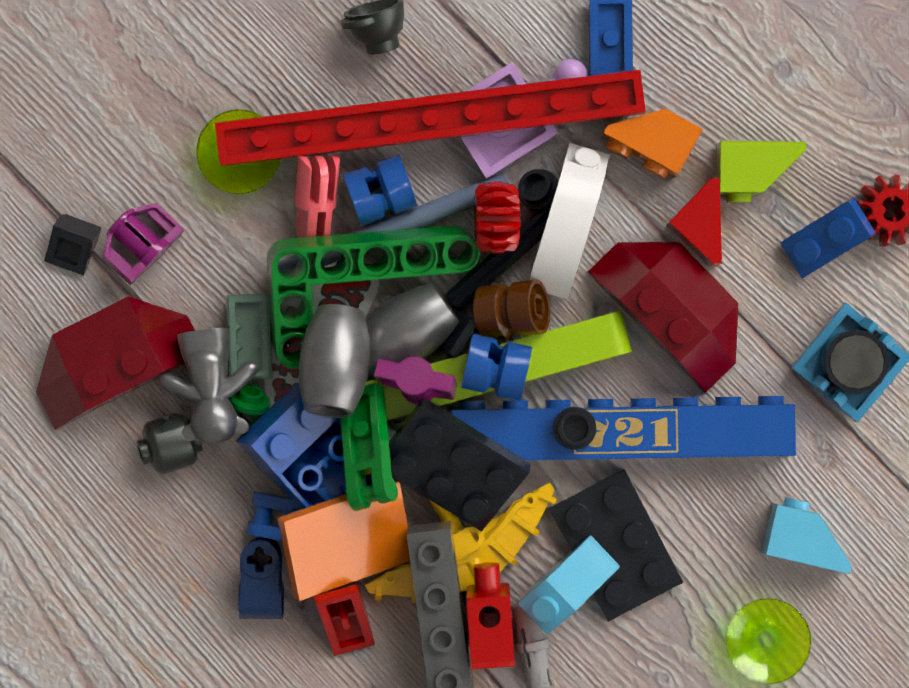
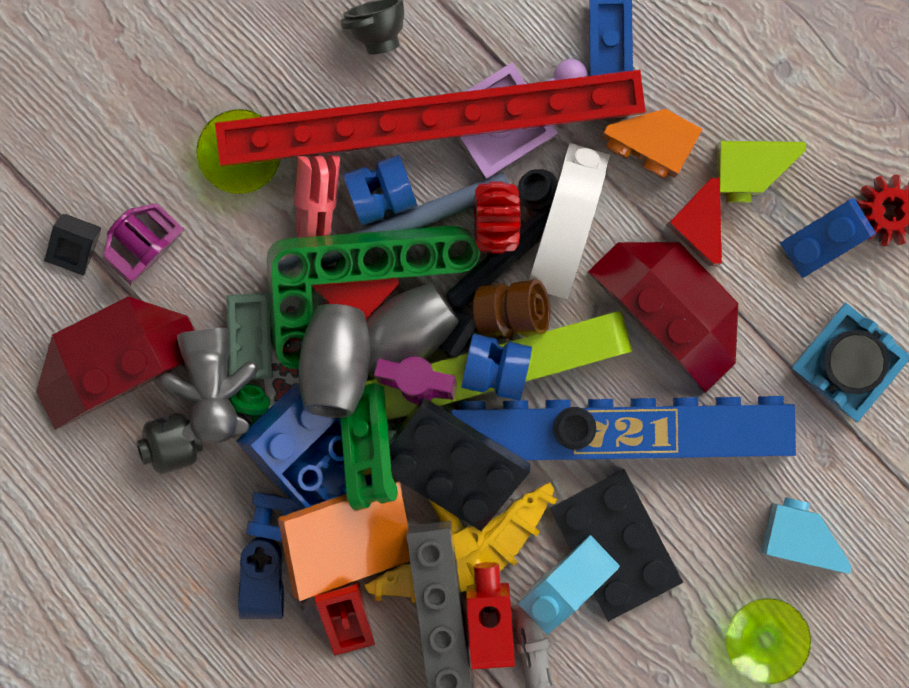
(364, 295): none -> red slope

